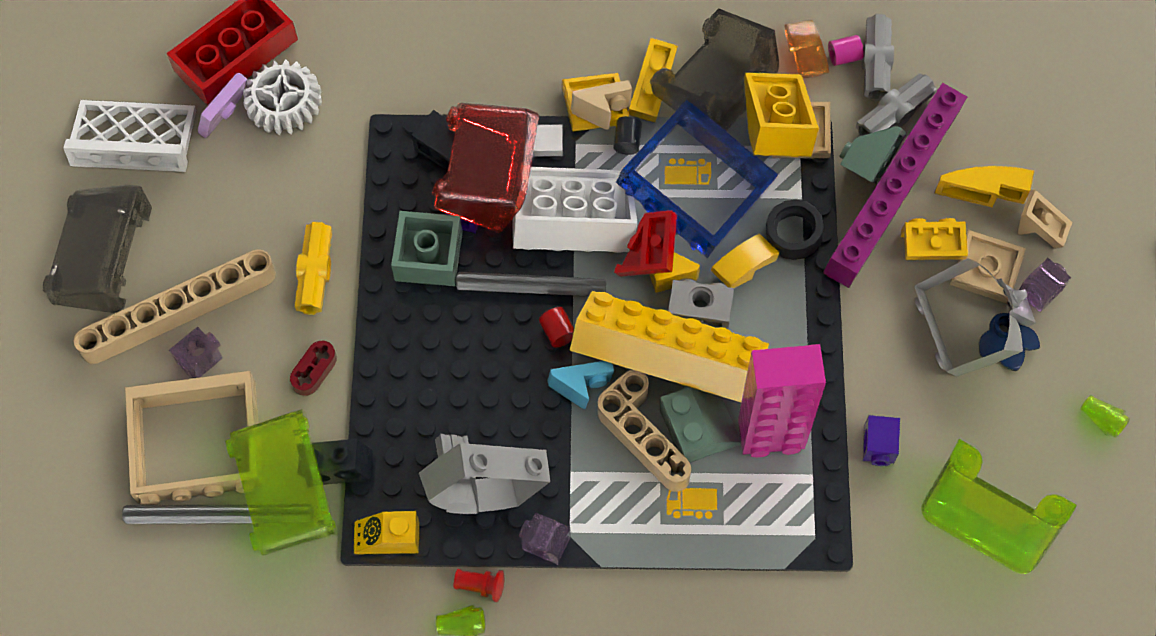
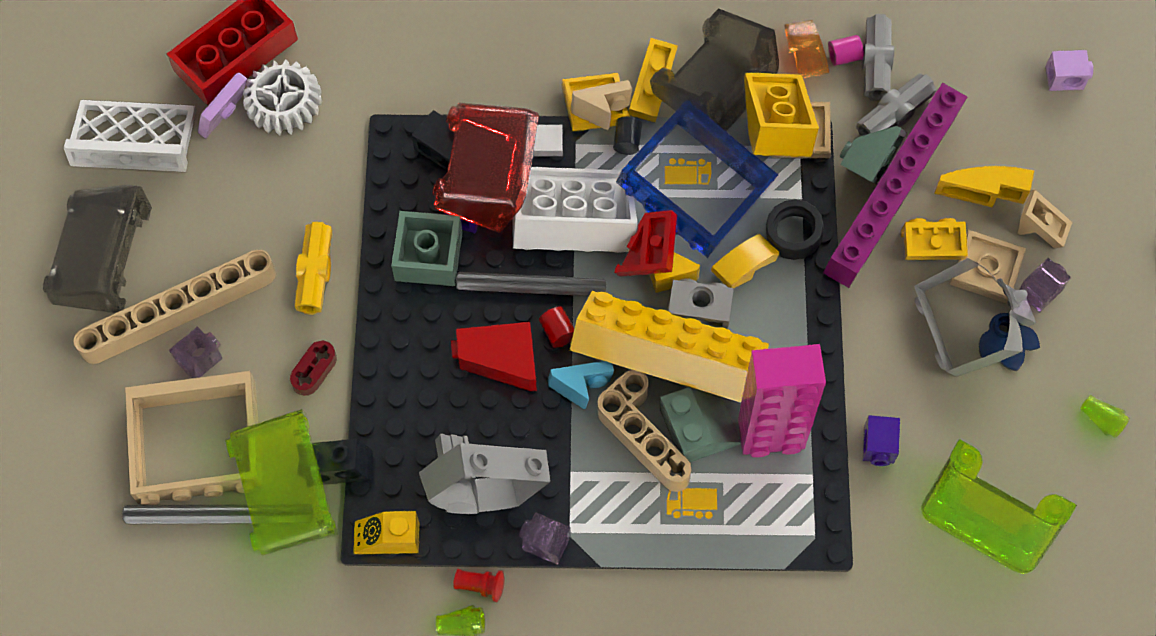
(498, 353): none -> red slope
(1068, 70): none -> lavender brick

